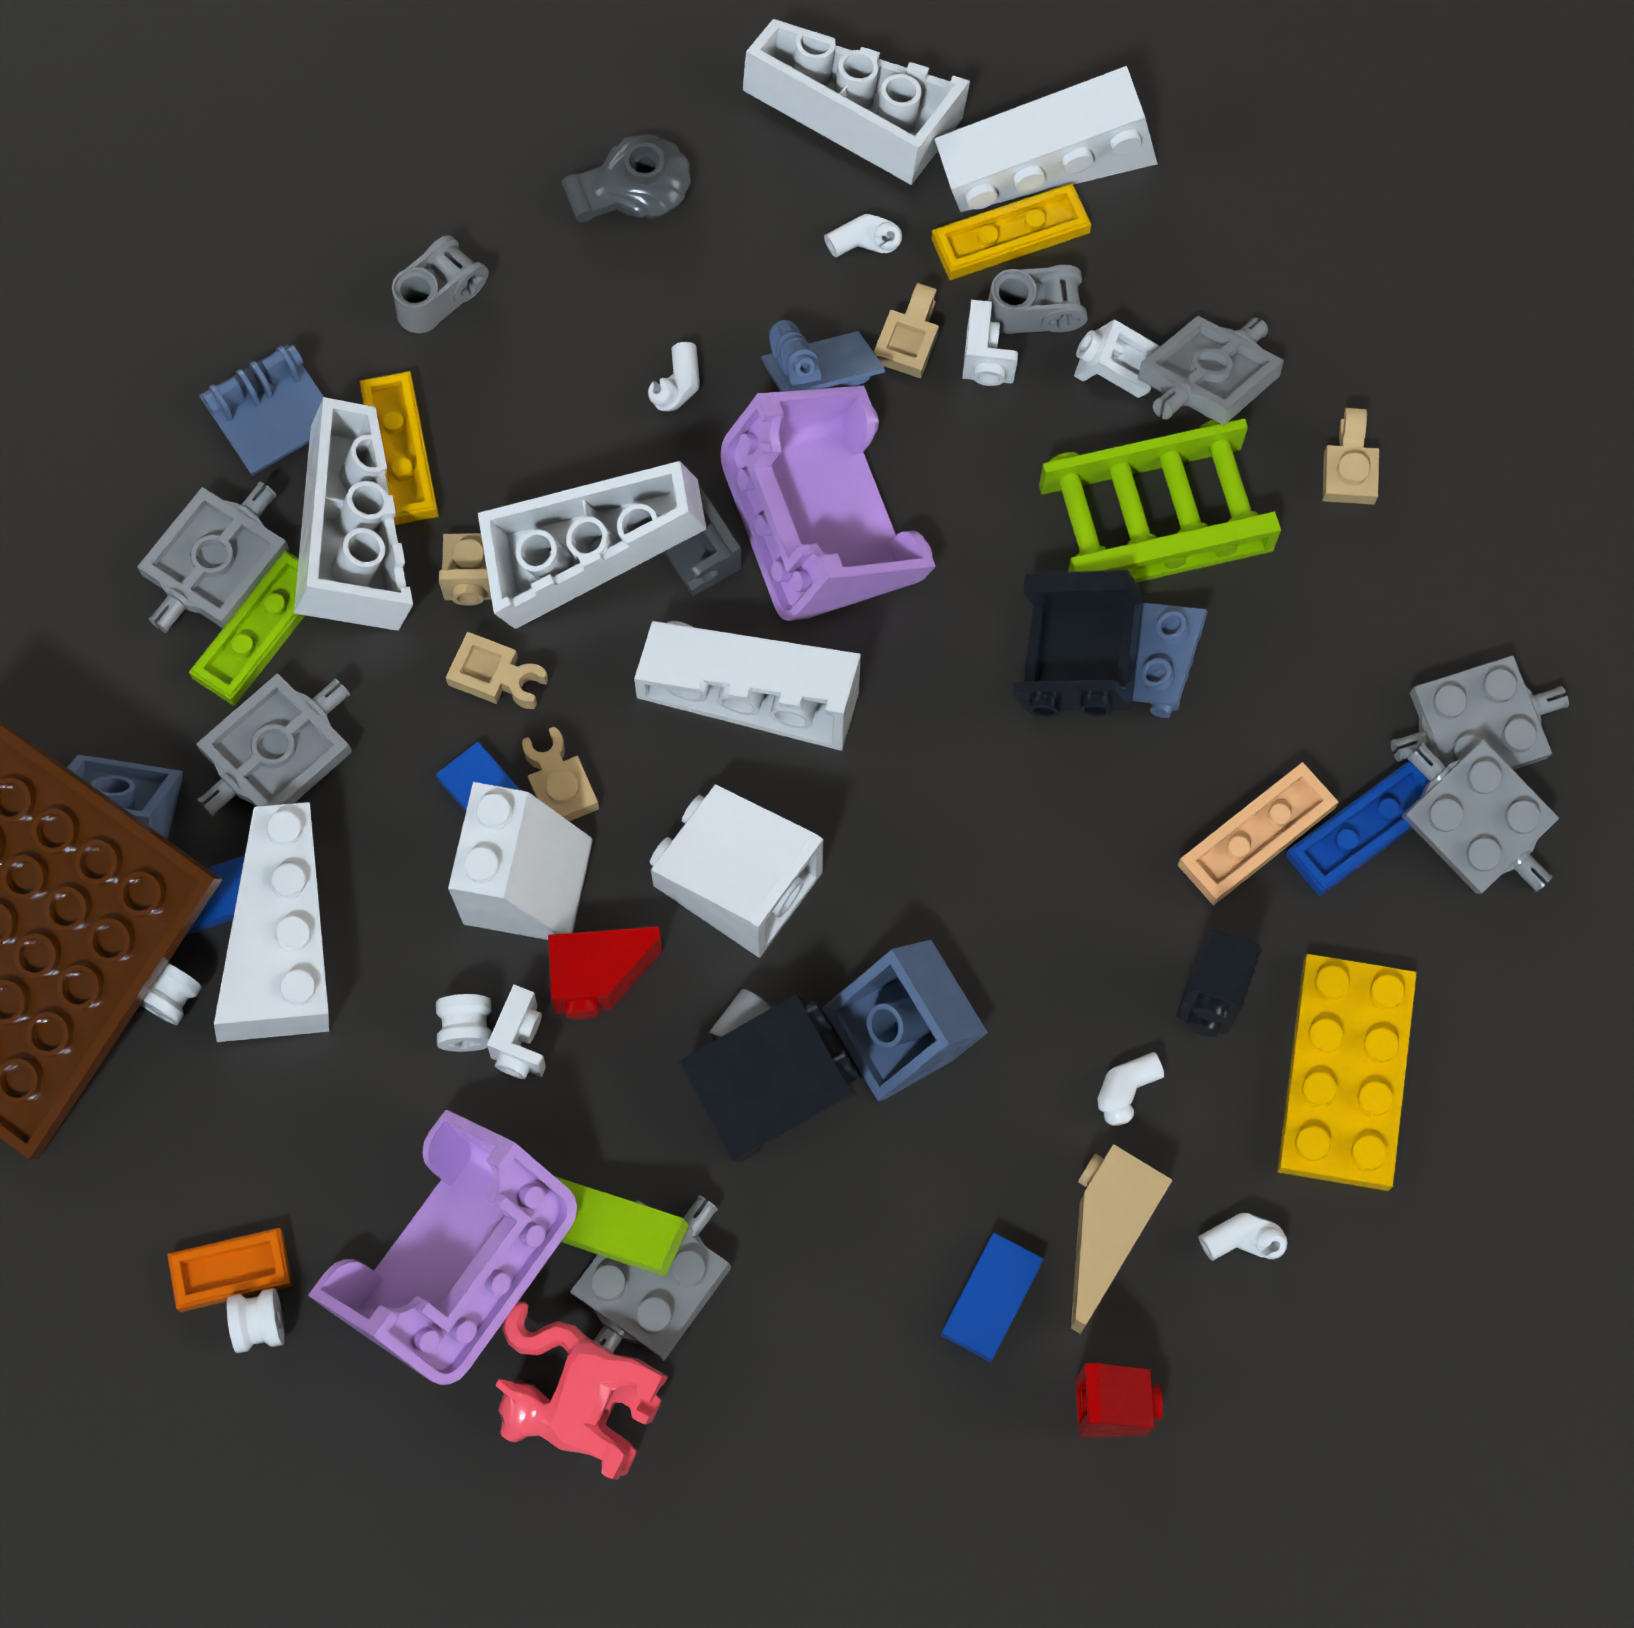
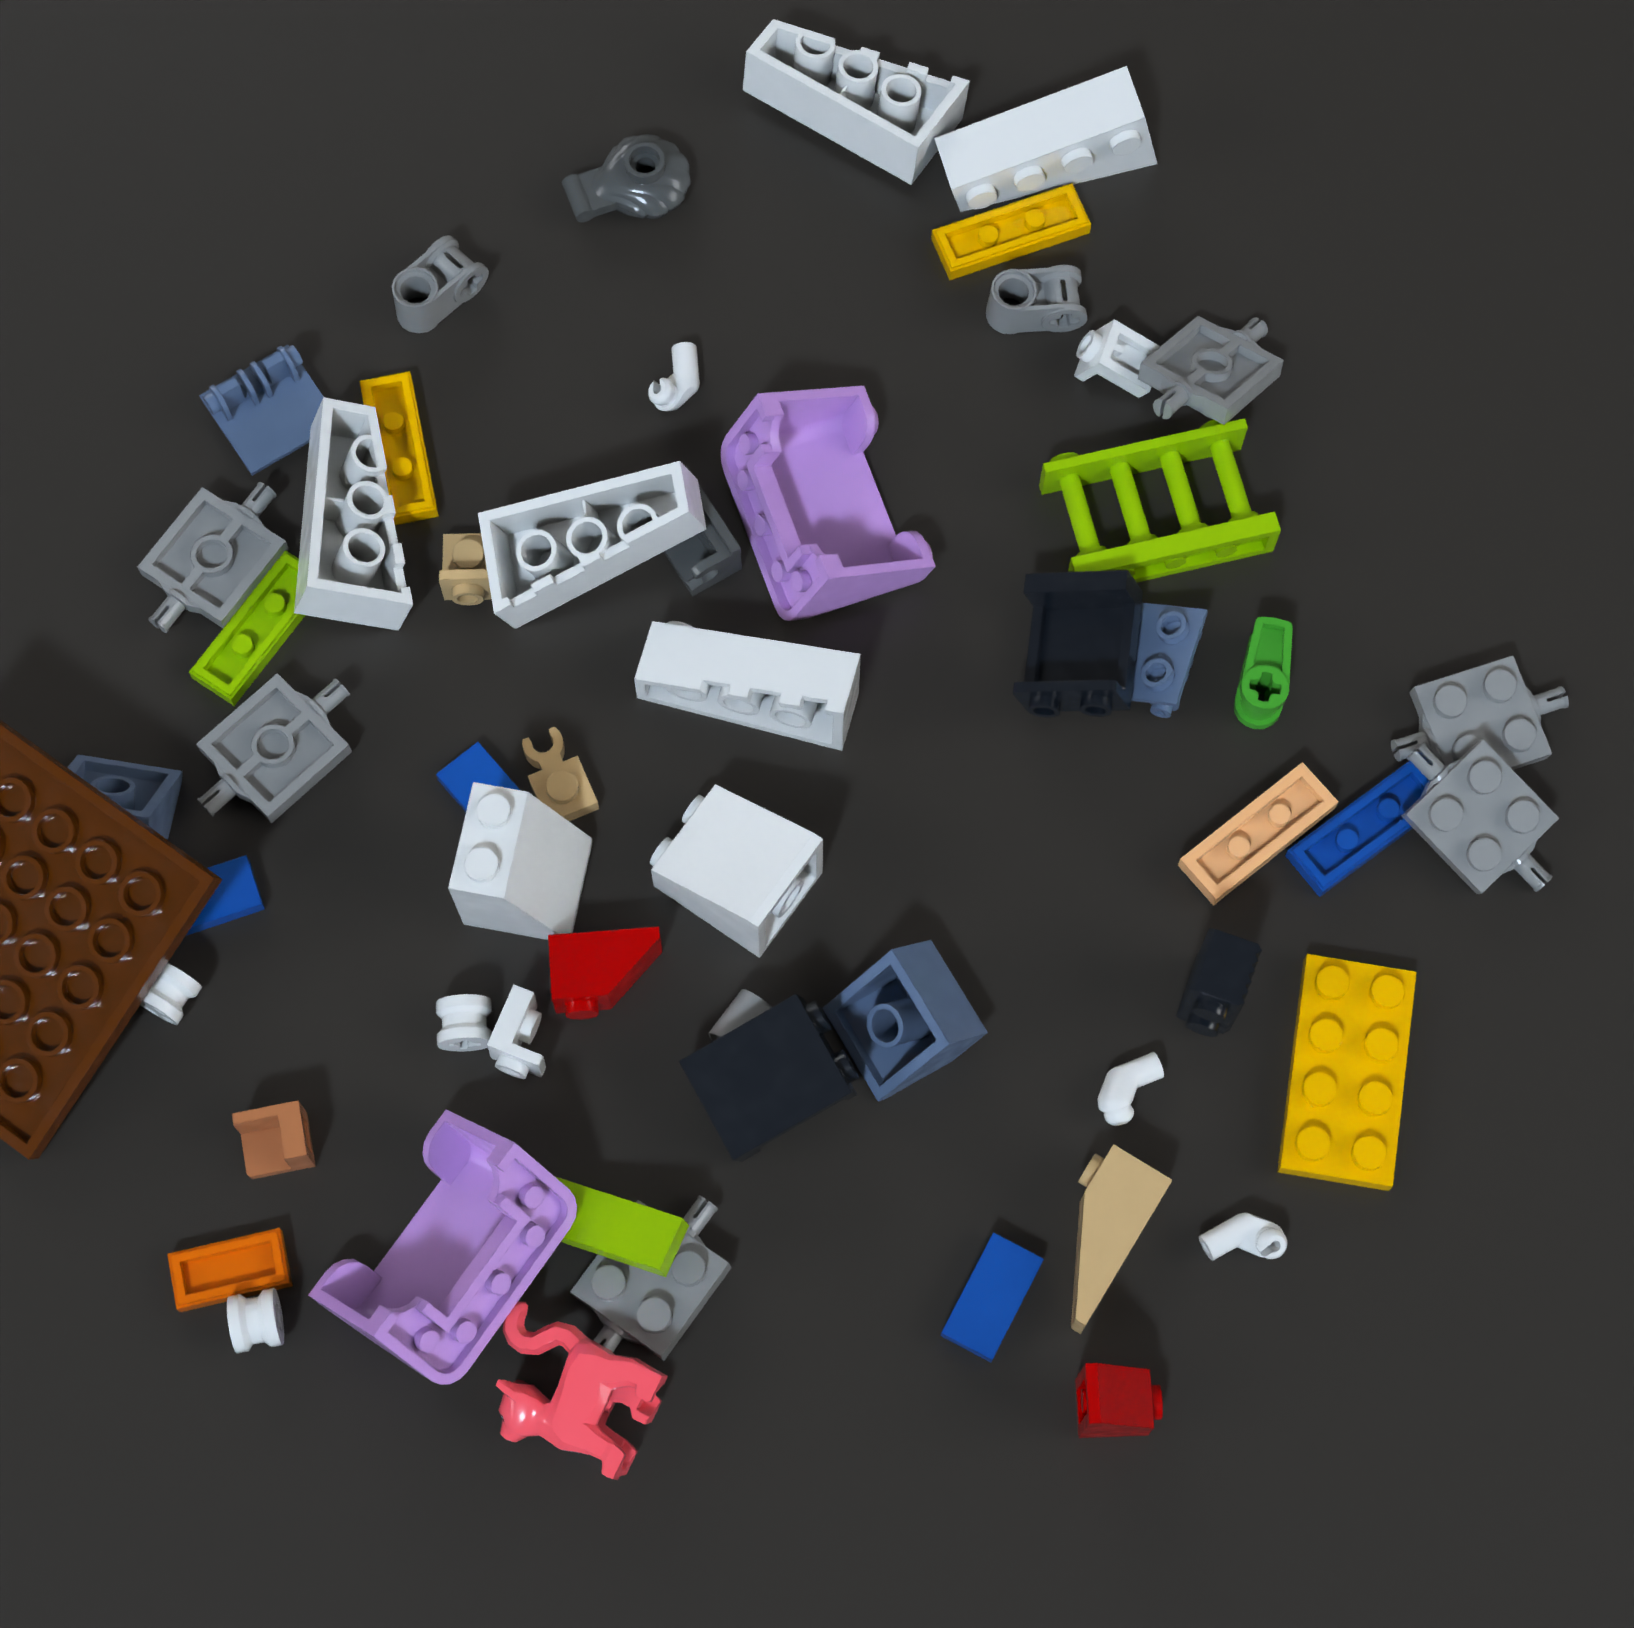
(275, 946): white wedge -> none
(275, 1139): none -> nougat panel
(490, 668): tan plate -> none
(819, 364): sand blue hinge -> none
(865, 232): white arm -> none
(909, 337): tan plate -> none
(982, 358): white bracket -> none
(1264, 672): none -> bright green piece
(1351, 469): tan plate -> none

